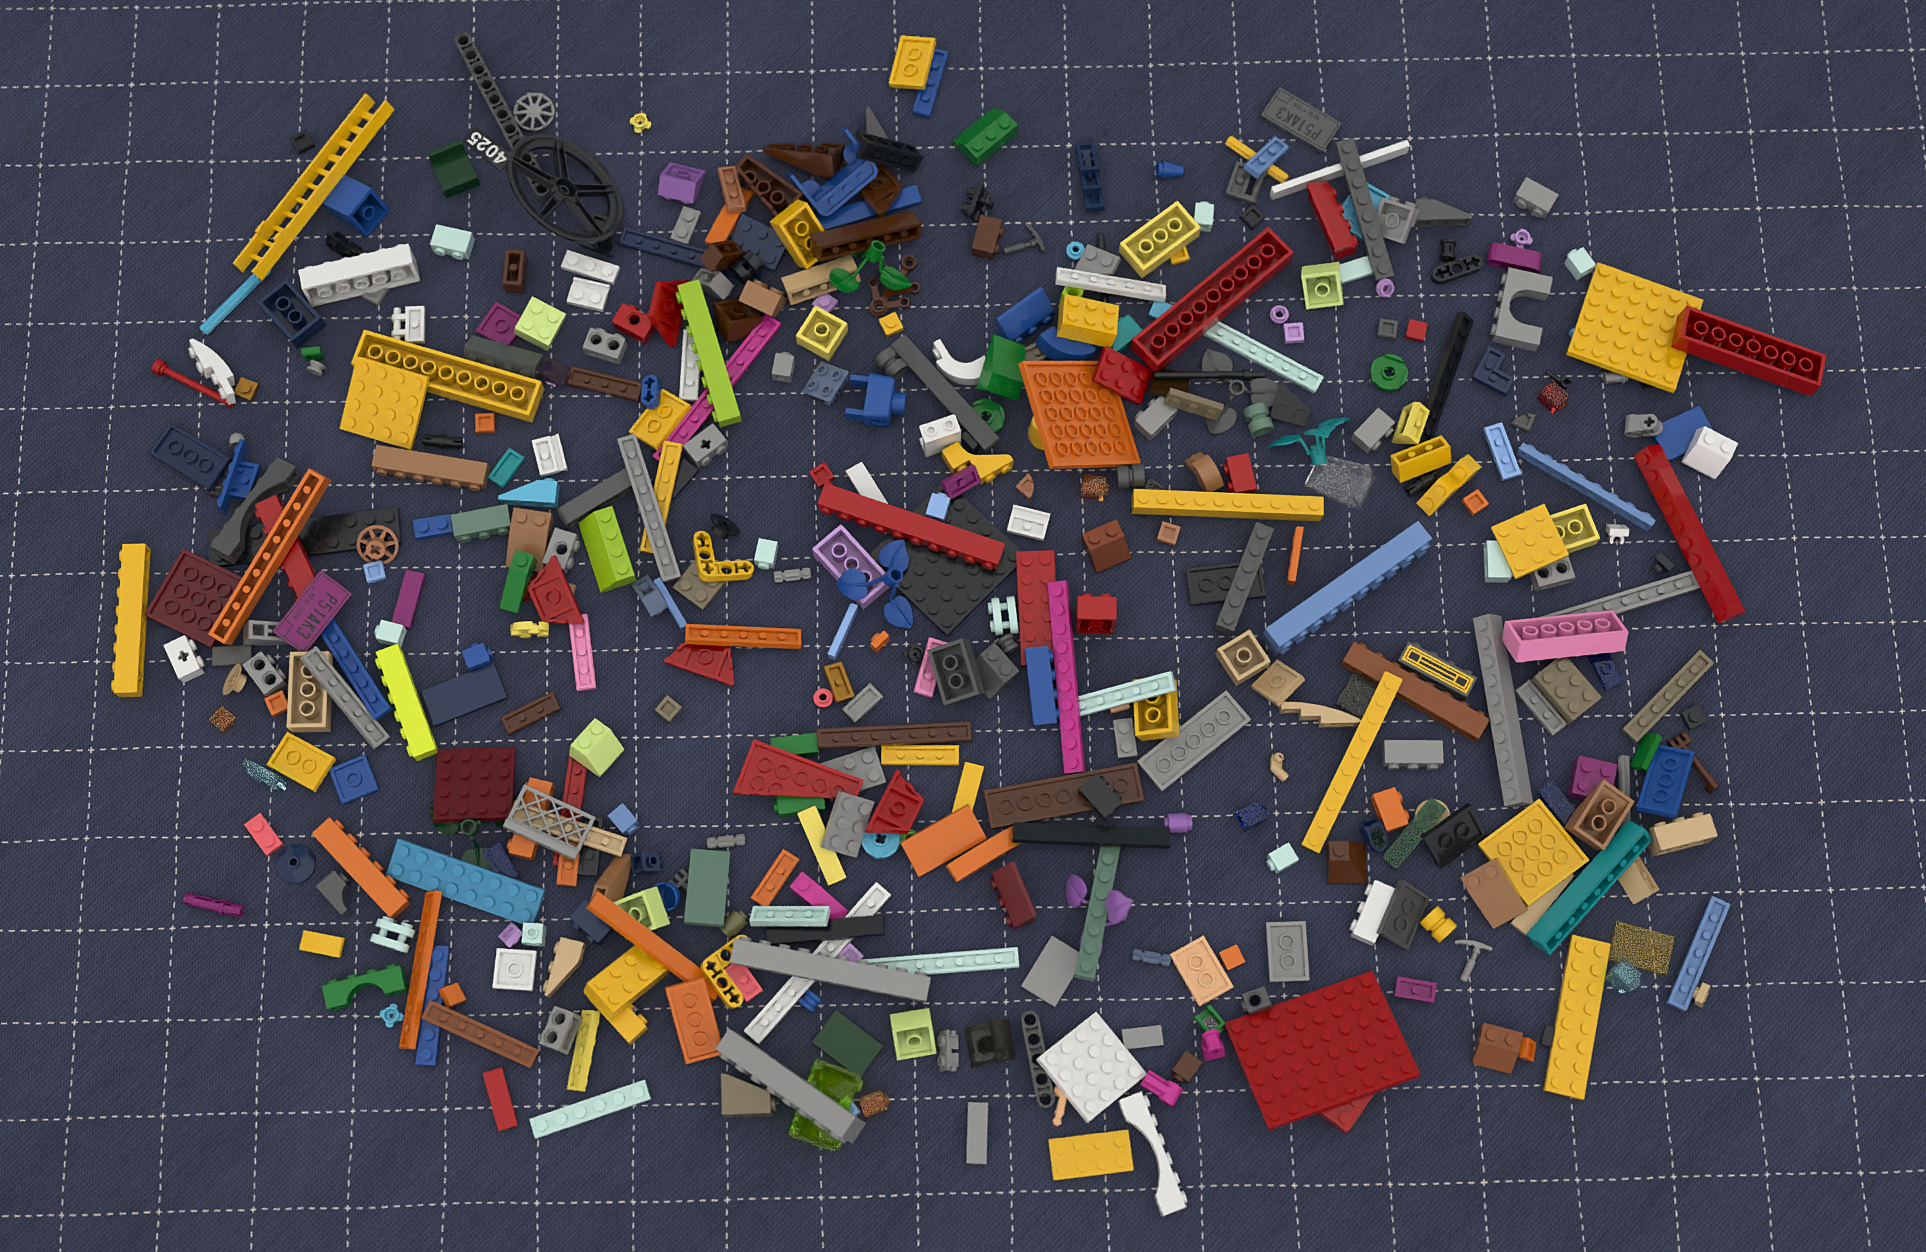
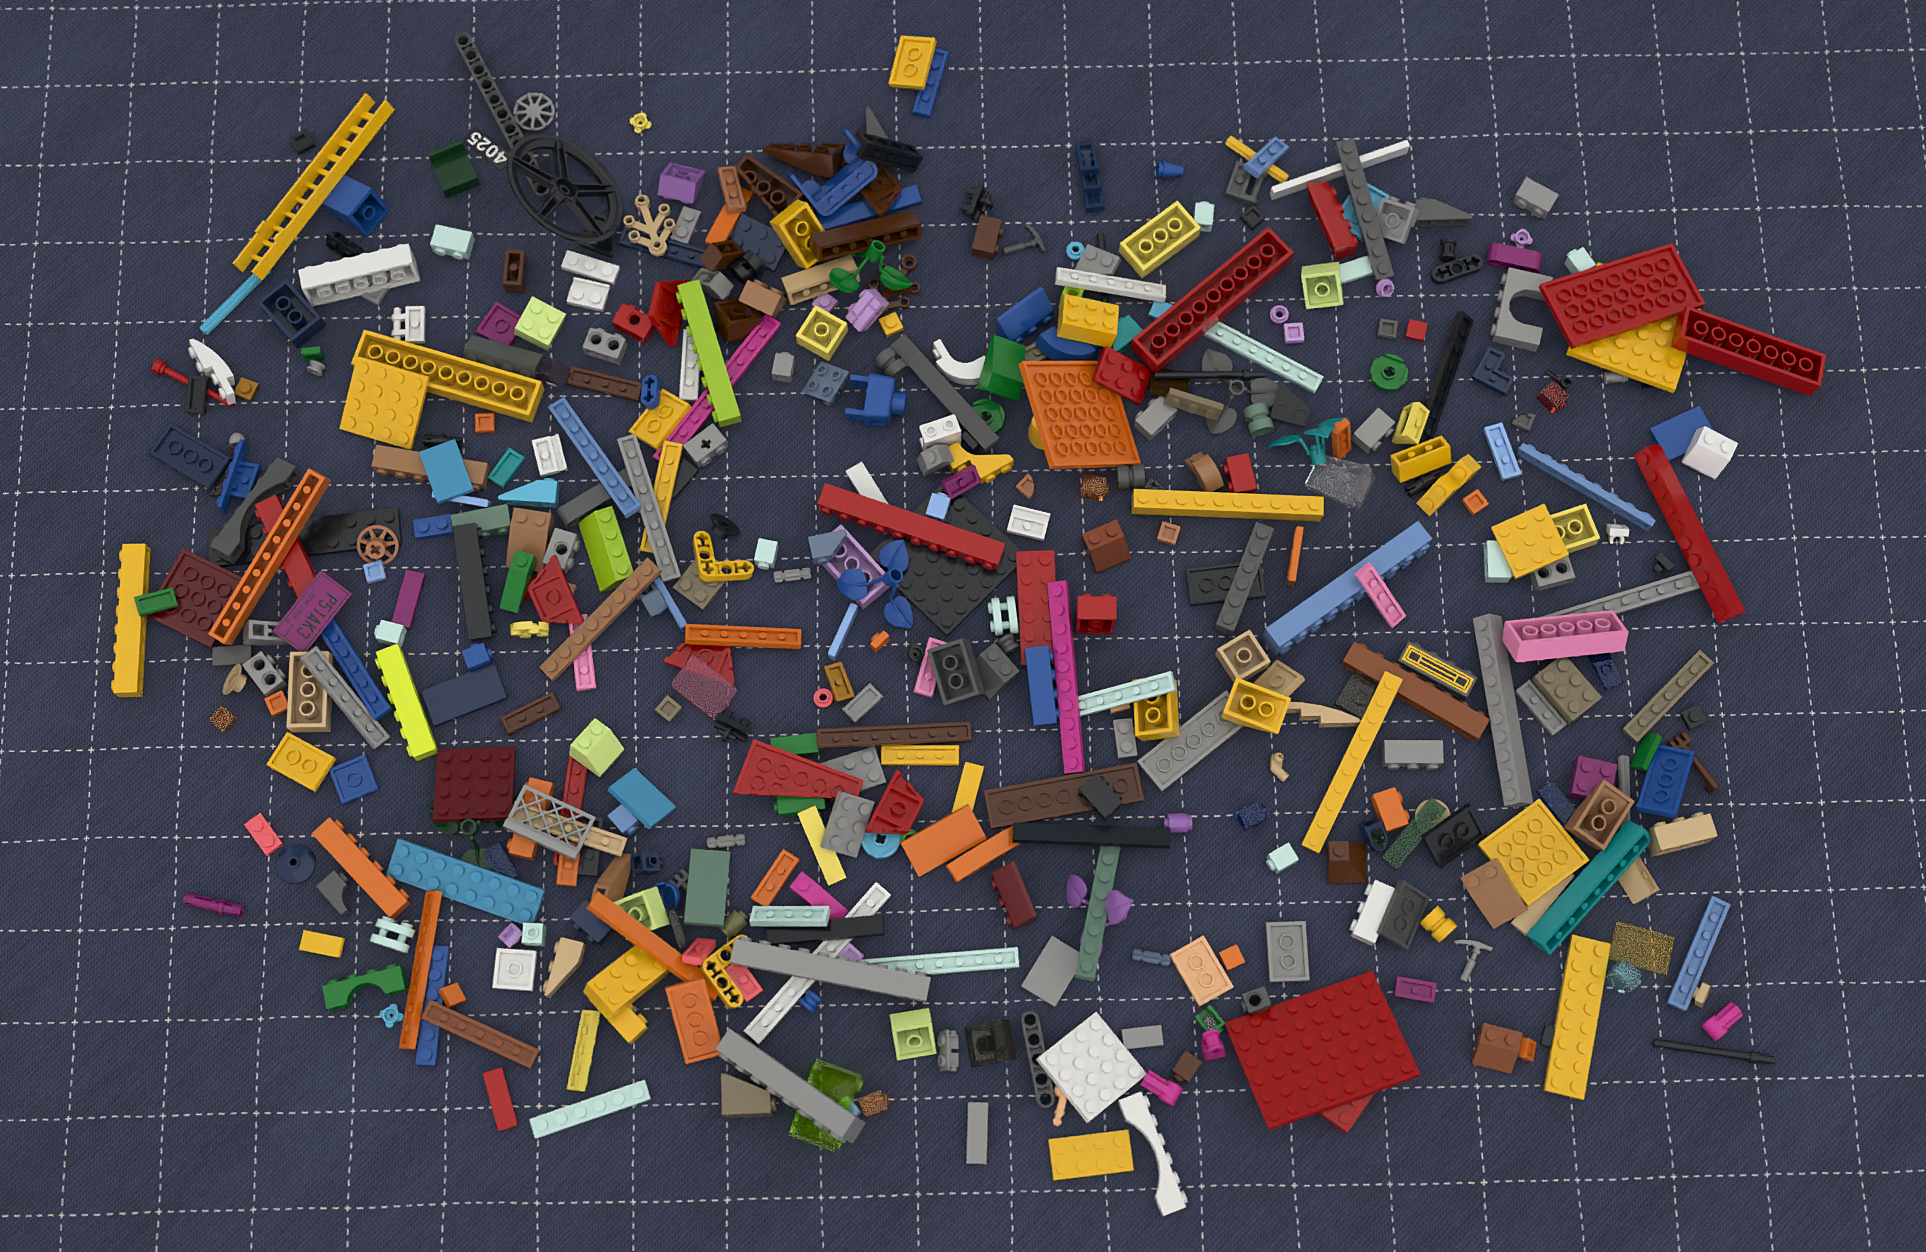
(156, 601): none -> green tile
(177, 651): white brick -> none
(197, 394): none -> black tile
(259, 773): clear light blue plate -> none
(446, 471): none -> dark azure tile
(470, 501): none -> light blue tile
(473, 581): none -> black brick
(563, 1031): light grey brick -> none
(595, 457): none -> medium blue plate
(600, 619): none -> medium nougat plate
(641, 798): none -> dark azure tile
(651, 227): none -> tan plant
(677, 927): none -> clear smoke tile
(699, 951): none -> coral plate
(704, 687): none -> clear pink tile
(730, 728): none -> black hips
(822, 475): red plate -> none
(826, 546): none -> sand blue slope
(847, 1043): dark green tile -> none
(866, 309): none -> lavender brick
(934, 459): none -> light grey slope
(986, 136): green slope -> none
(1179, 257): yellow tile -> none
(1255, 707): none -> yellow slope
(1301, 120): dark grey tile -> none
(1341, 439): none -> orange plate
(1380, 595): none -> bright pink tile
(1621, 295): none -> red plate
(1642, 425): light grey piece -> none
(1718, 1024): none -> dark pink piece
(1751, 1057): none -> black bar

